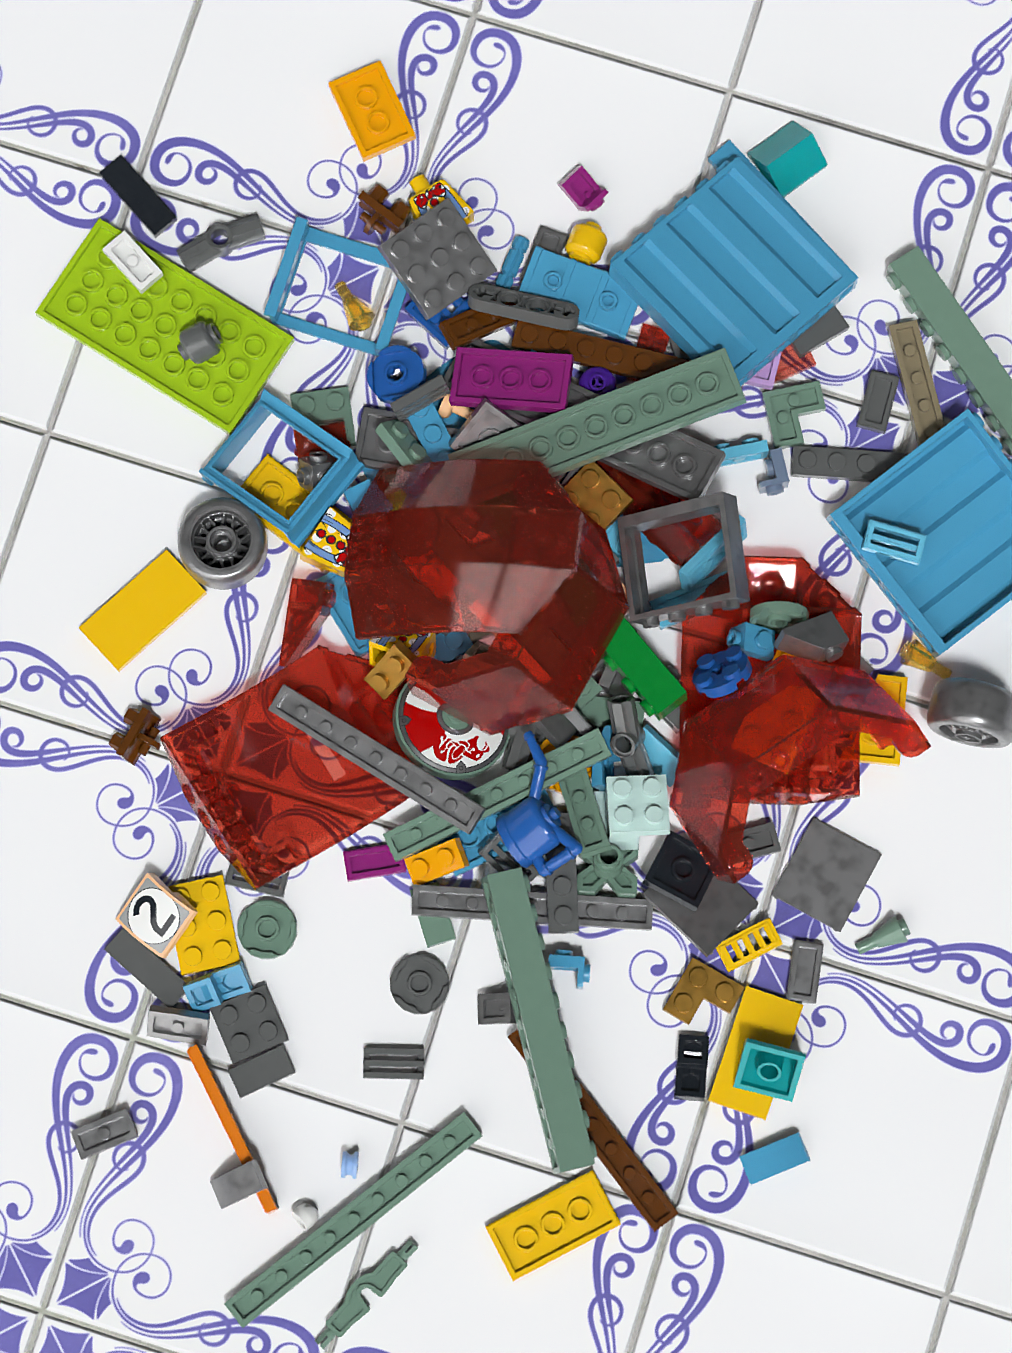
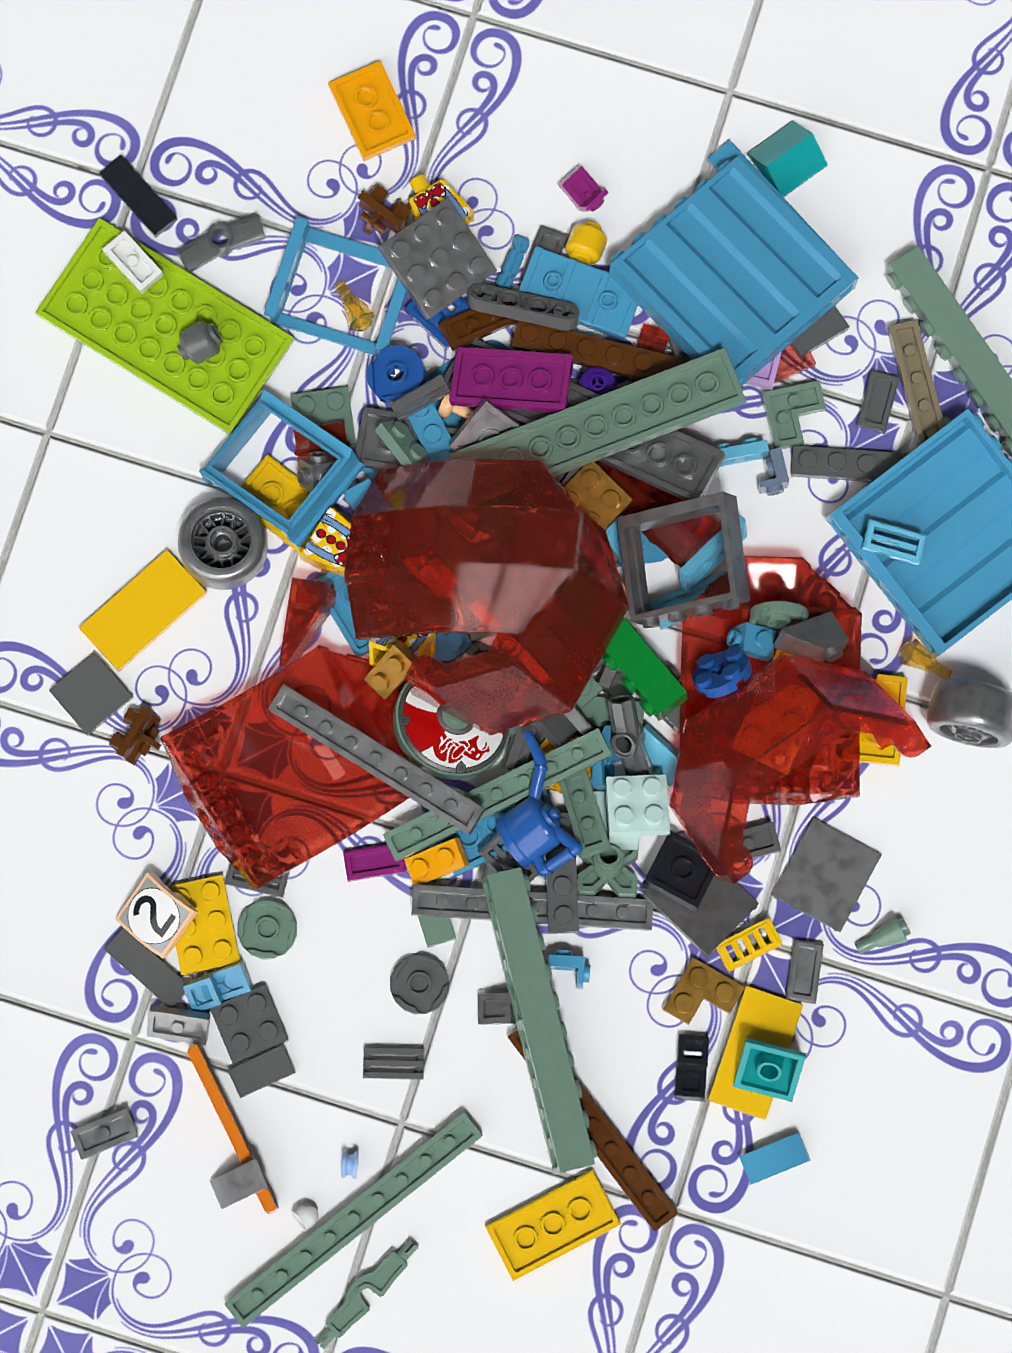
(90, 694): none -> dark grey tile

